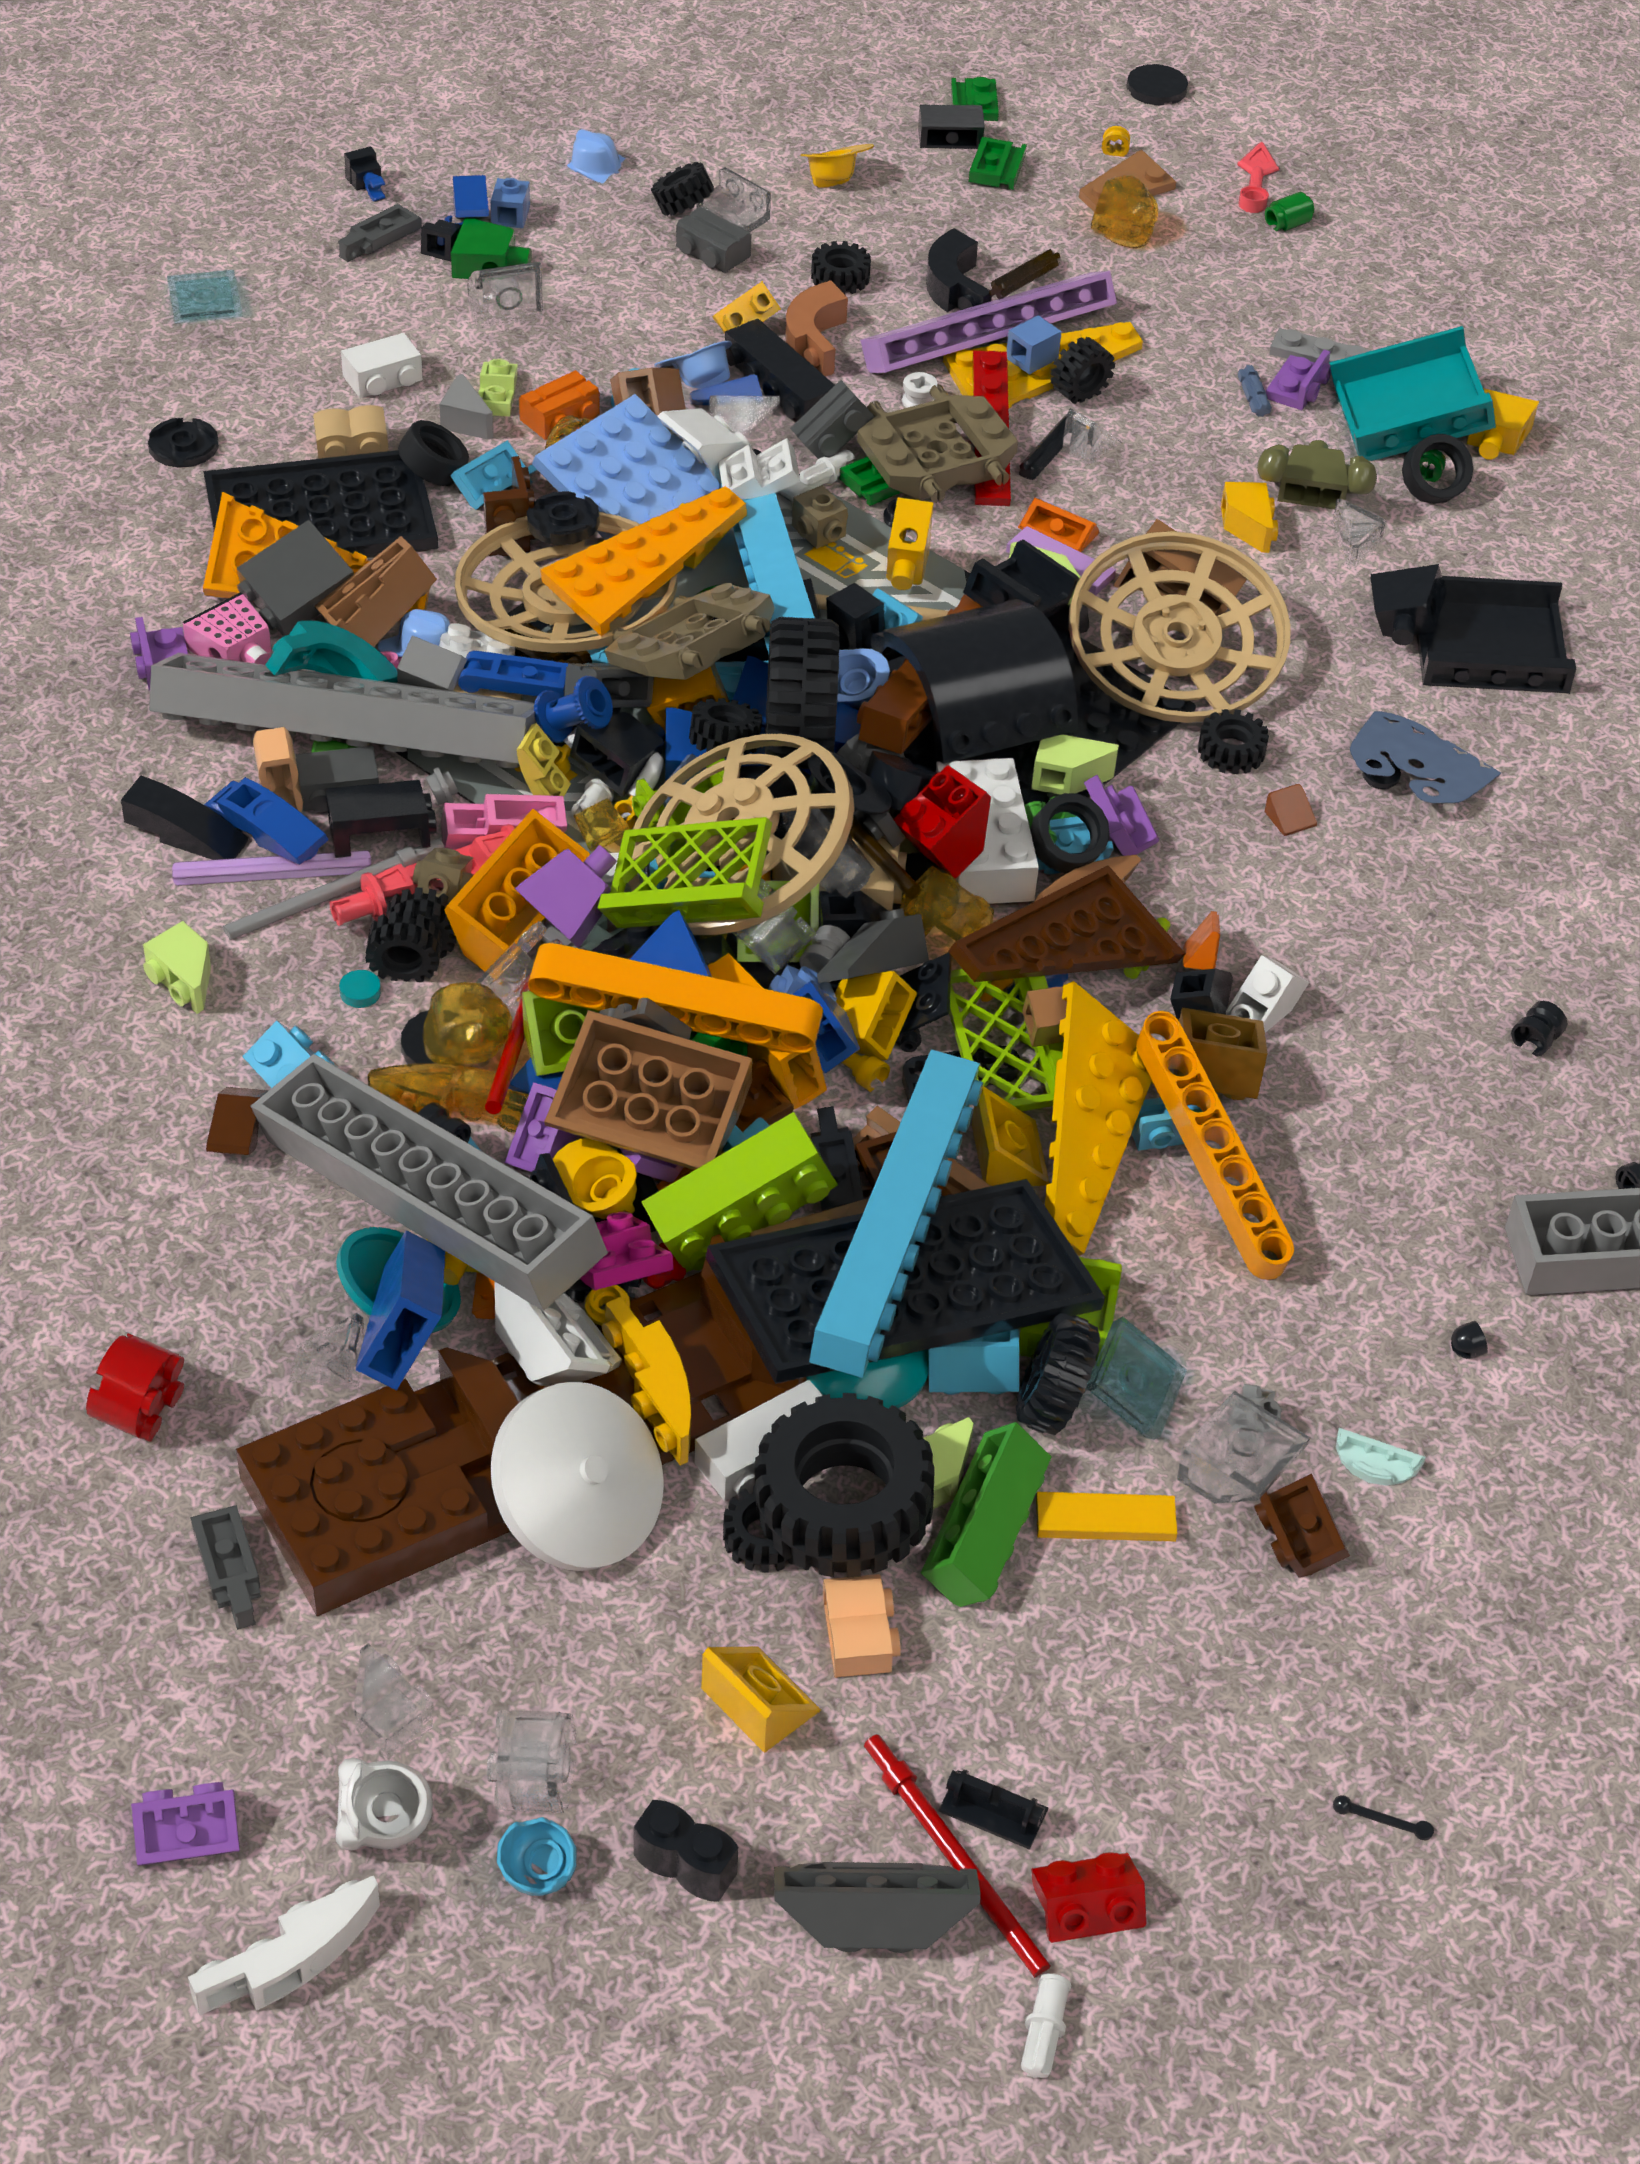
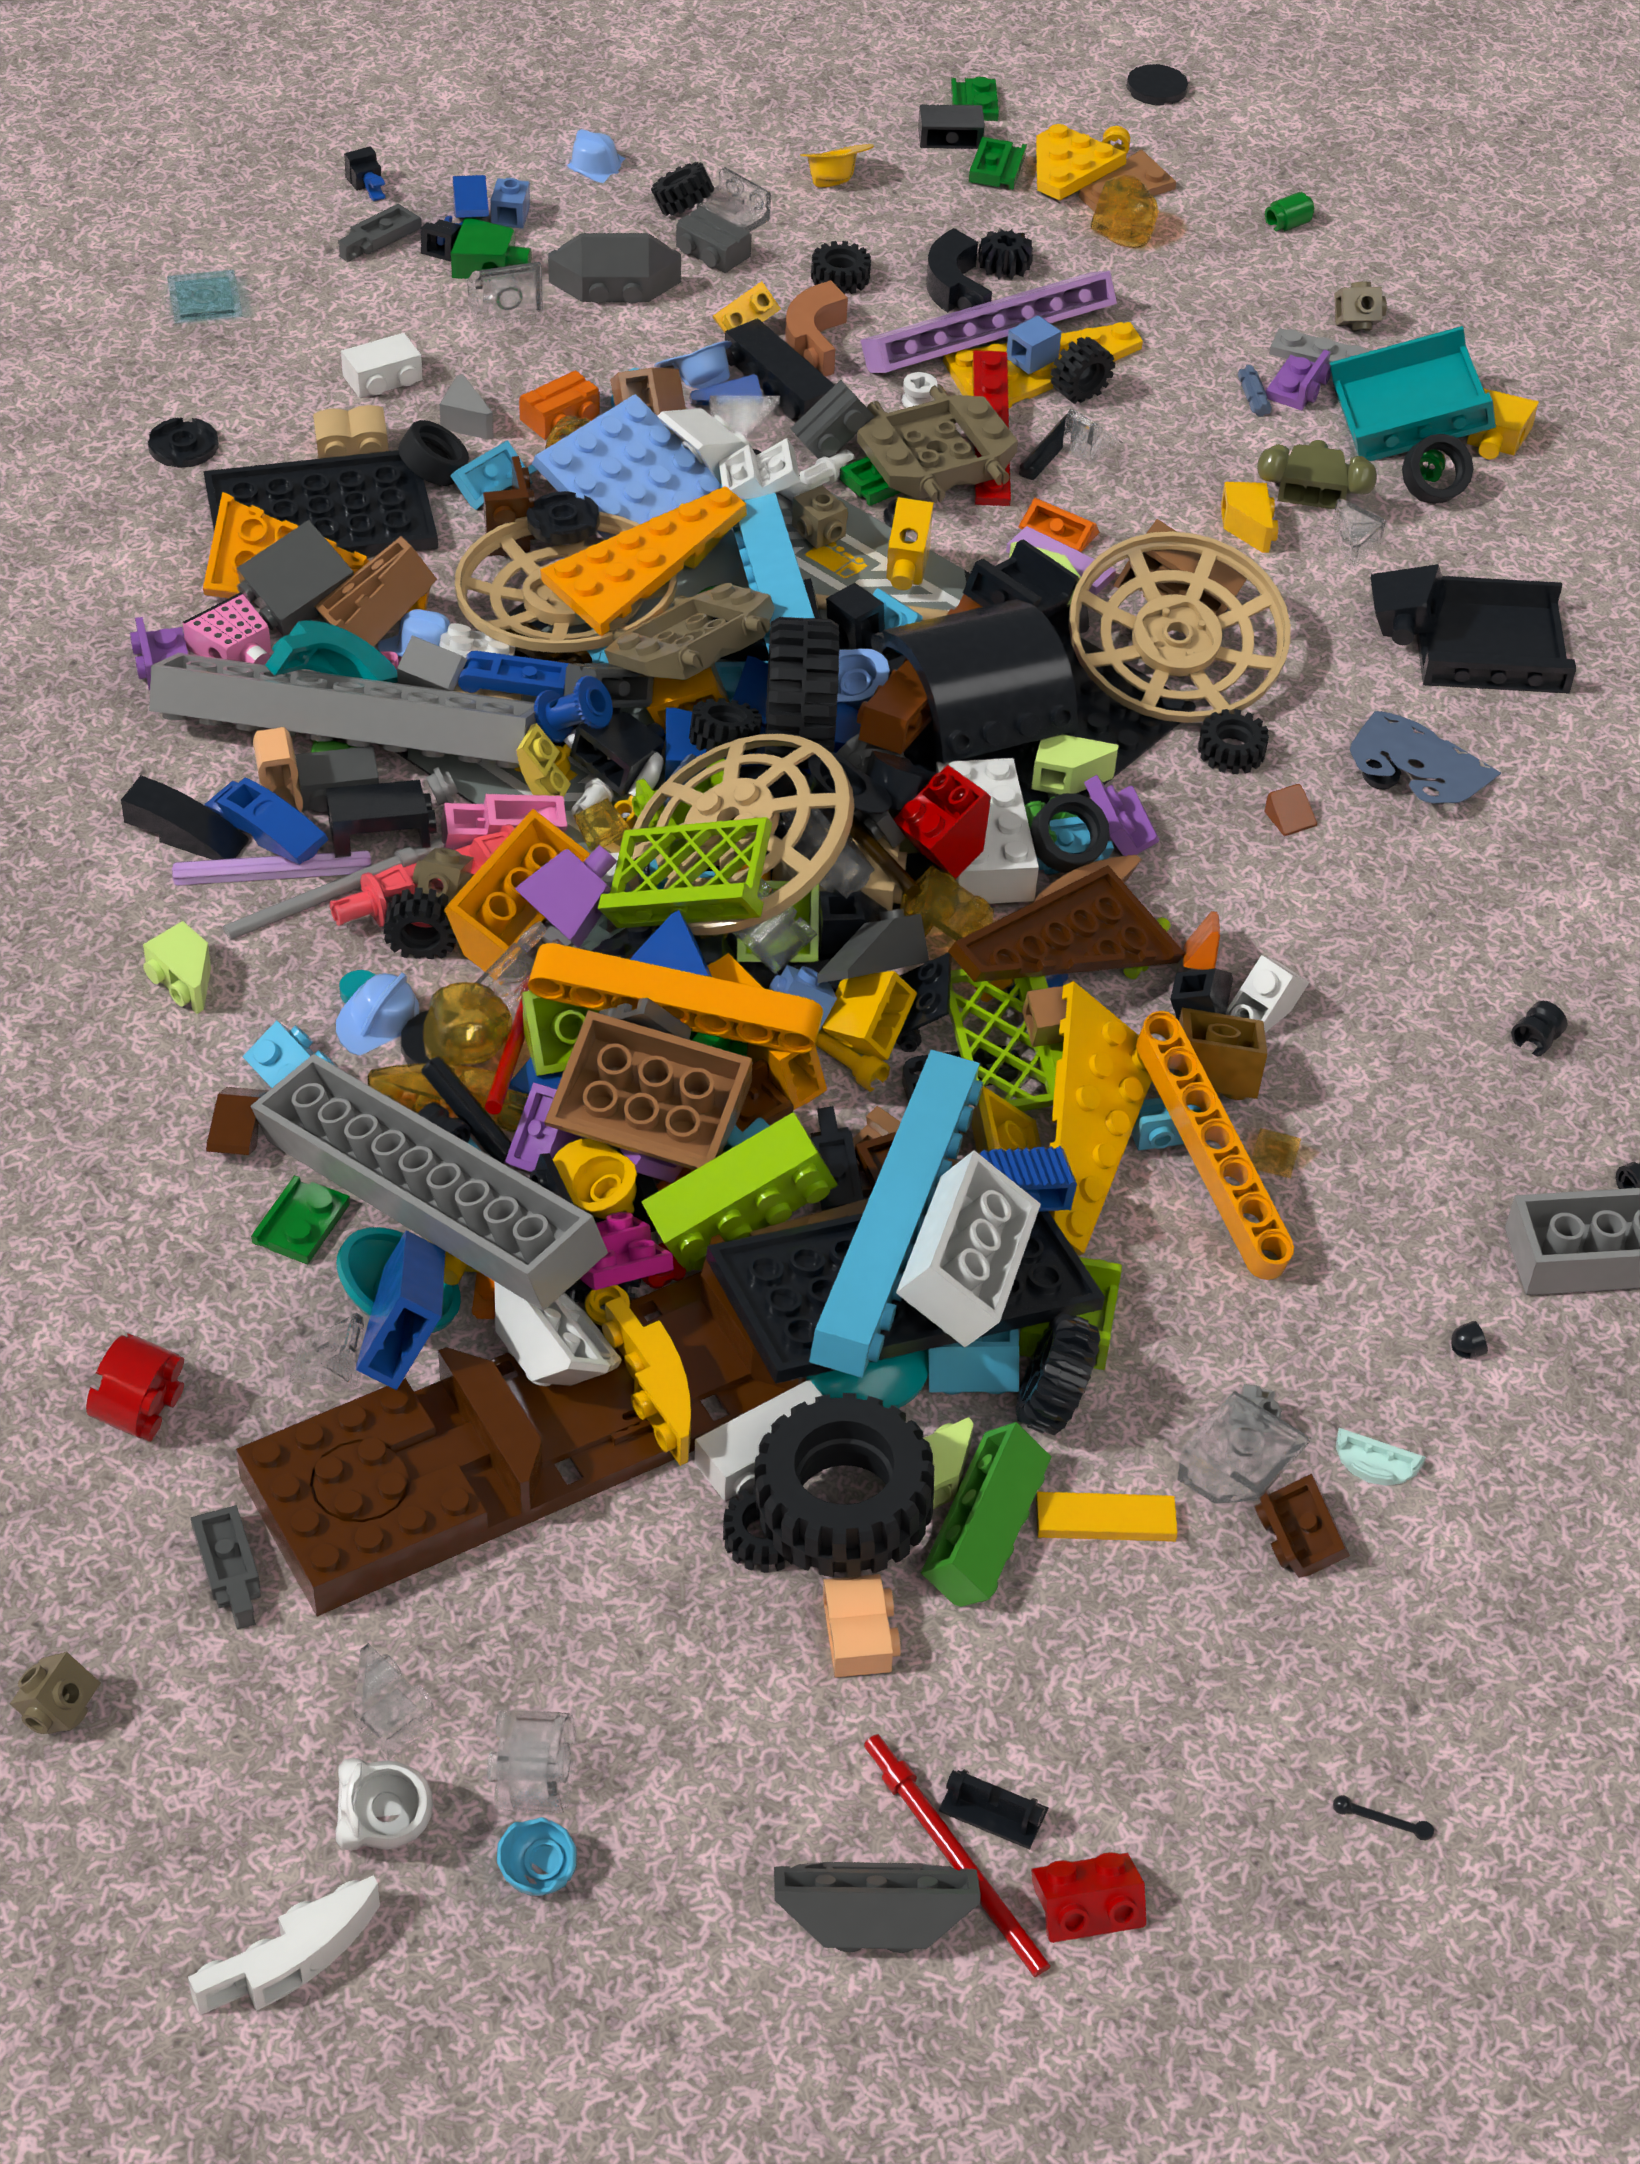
(54, 1694): none -> dark tan brick
(185, 1825): medium lavender bracket -> none
(300, 1220): none -> green plate
(376, 1013): none -> light blue piece
(403, 932): black tyre -> none
(467, 1108): none -> black axle
(498, 385): yellowish green slope -> none
(577, 1476): white dish -> none
(614, 267): none -> dark grey wedge
(691, 1852): black brick -> none
(755, 1693): yellow slope -> none
(824, 947): light grey wheel -> none
(835, 1036): blue slope -> none
(969, 1249): none -> white brick
(1005, 253): none -> black gear
(1024, 274): dark brown axle -> none
(1039, 1172): none -> blue brick
(1045, 2025): white axle -> none
(1072, 161): none -> yellow plate
(1136, 1378): clear light blue tile -> none
(1258, 164): coral piece -> none
(1275, 1152): none -> clear yellow slope
(1359, 306): none -> dark tan brick

